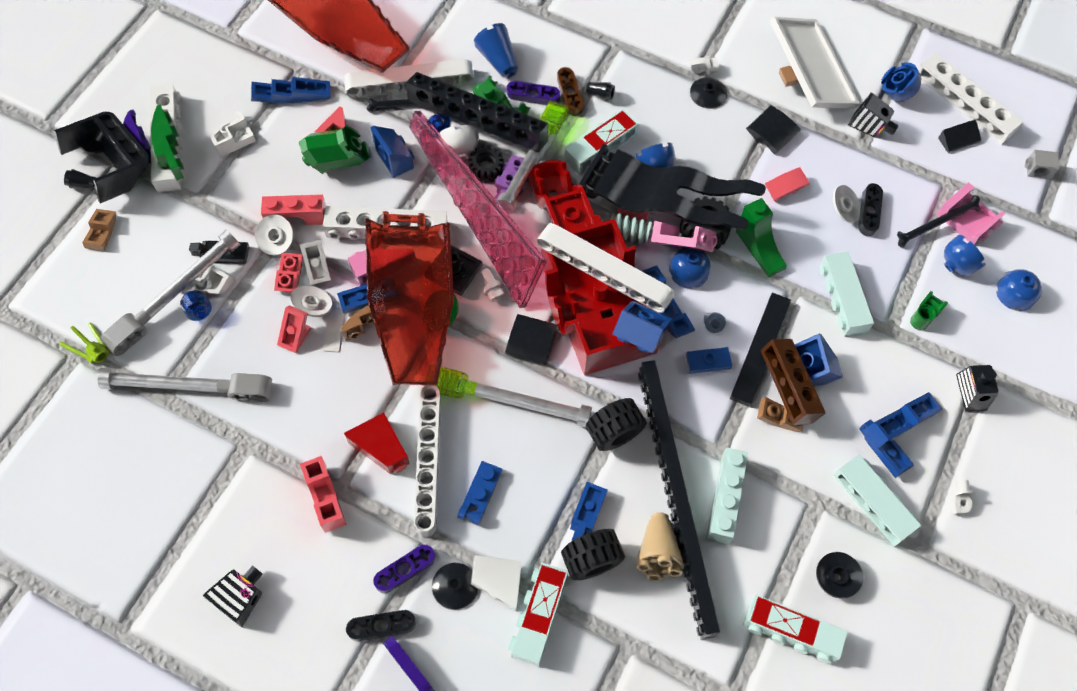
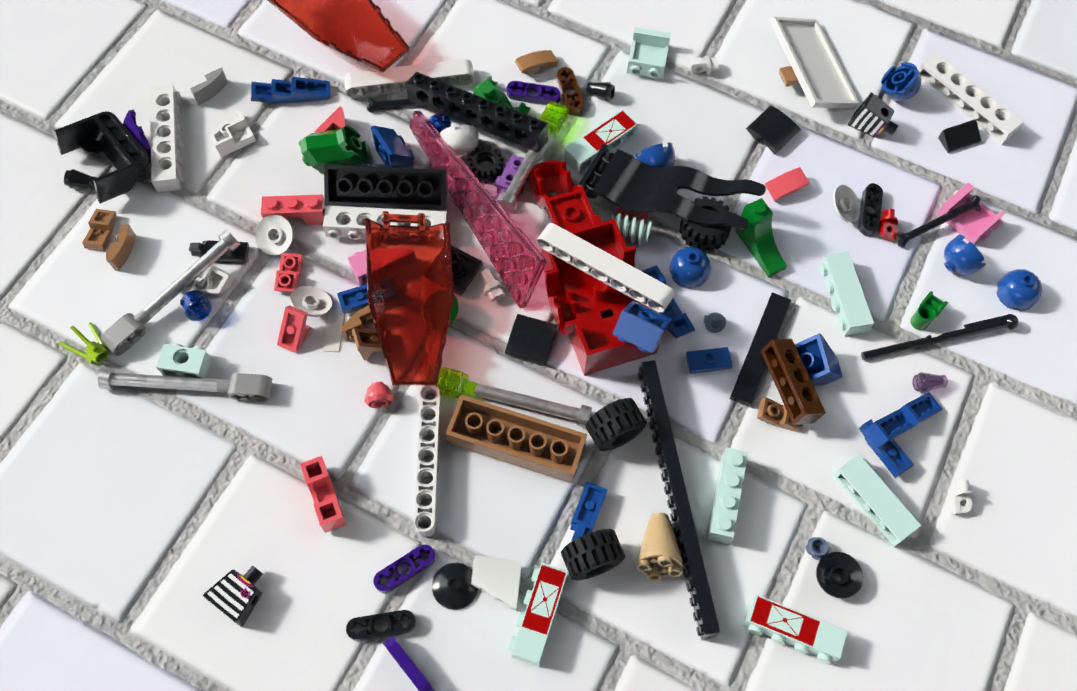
(120, 250): none -> medium nougat slope
(165, 141): green slope -> none
(173, 355): none -> light aqua brick
(213, 85): none -> light grey slope
(315, 262): white slope -> none
(366, 342): none -> medium nougat slope
(378, 395): none -> coral cone
(379, 444): red slope -> none
(386, 186): none -> black brick
(480, 492): blue plate -> none
(497, 49): blue cone -> none
(516, 438): none -> medium nougat brick
(533, 61): none -> medium nougat slope
(648, 53): none -> light aqua panel
(669, 236): bright pink panel -> none
(708, 92): black dish -> none
(819, 542): none -> sand blue plate
(888, 222): none -> red piece
(927, 382): none -> clear purple cone
(977, 387): black torso -> none
(1008, 320): none -> black bar
(1042, 164): light grey brick -> none

